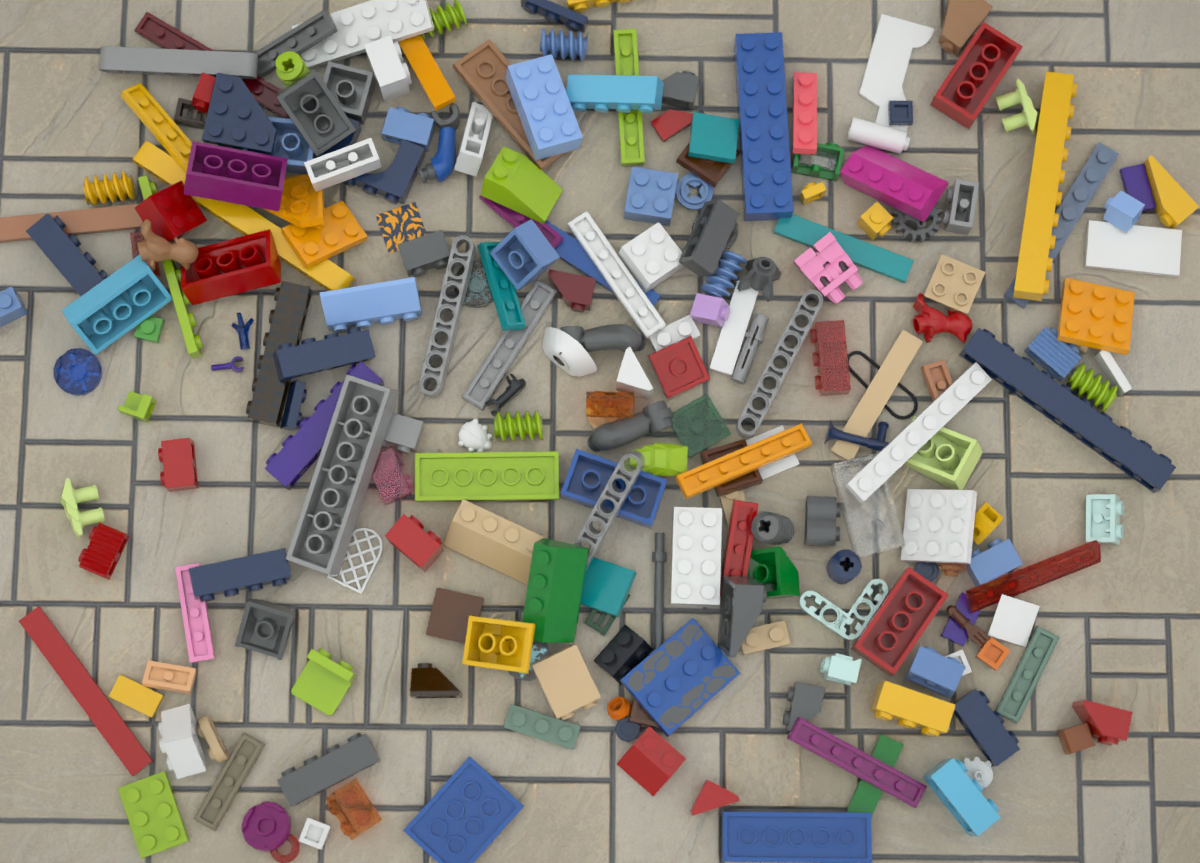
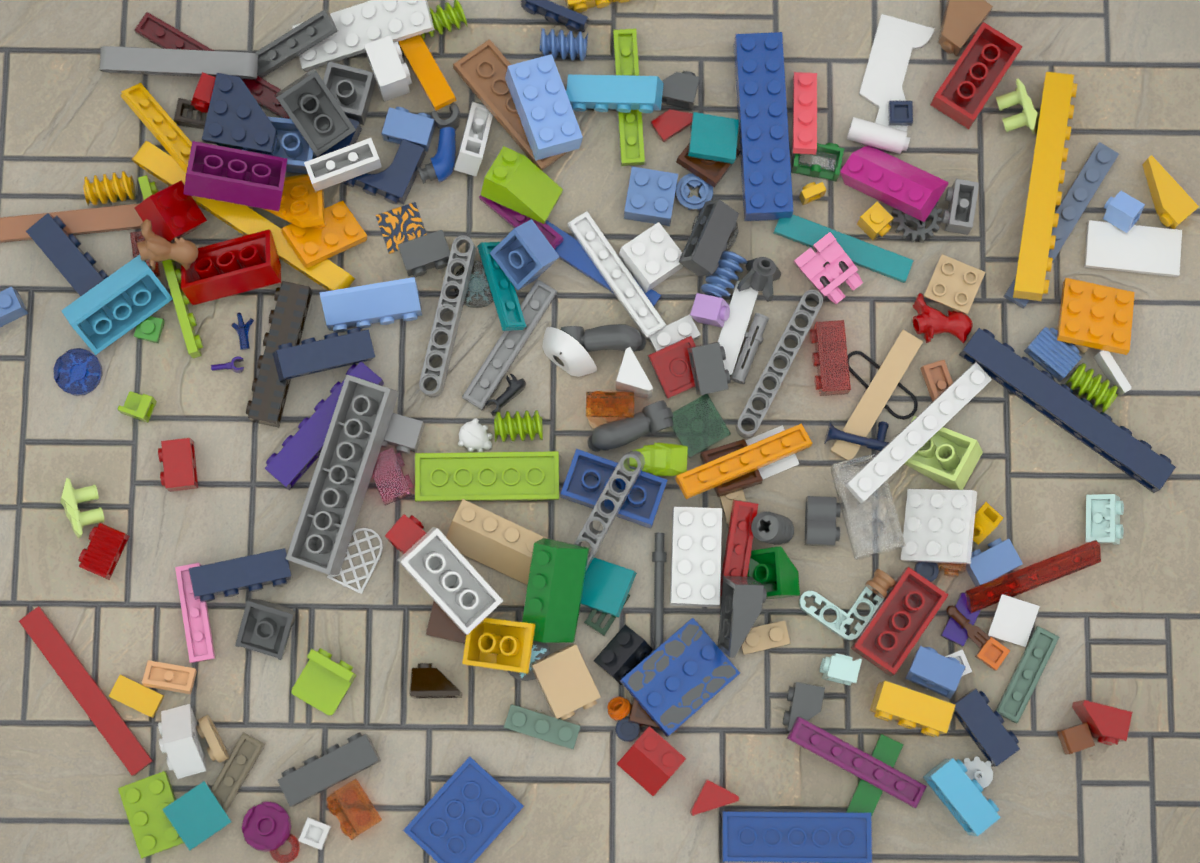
(197, 815): none -> teal tile
(290, 67): lime piece -> none
(295, 397): dark blue plate -> none
(450, 580): none -> white brick
(573, 289): dark red slope -> none
(709, 368): none -> dark grey brick
(850, 560): dark blue piece -> none
(880, 583): none -> medium nougat wheel
(1137, 185): dark purple tile -> none

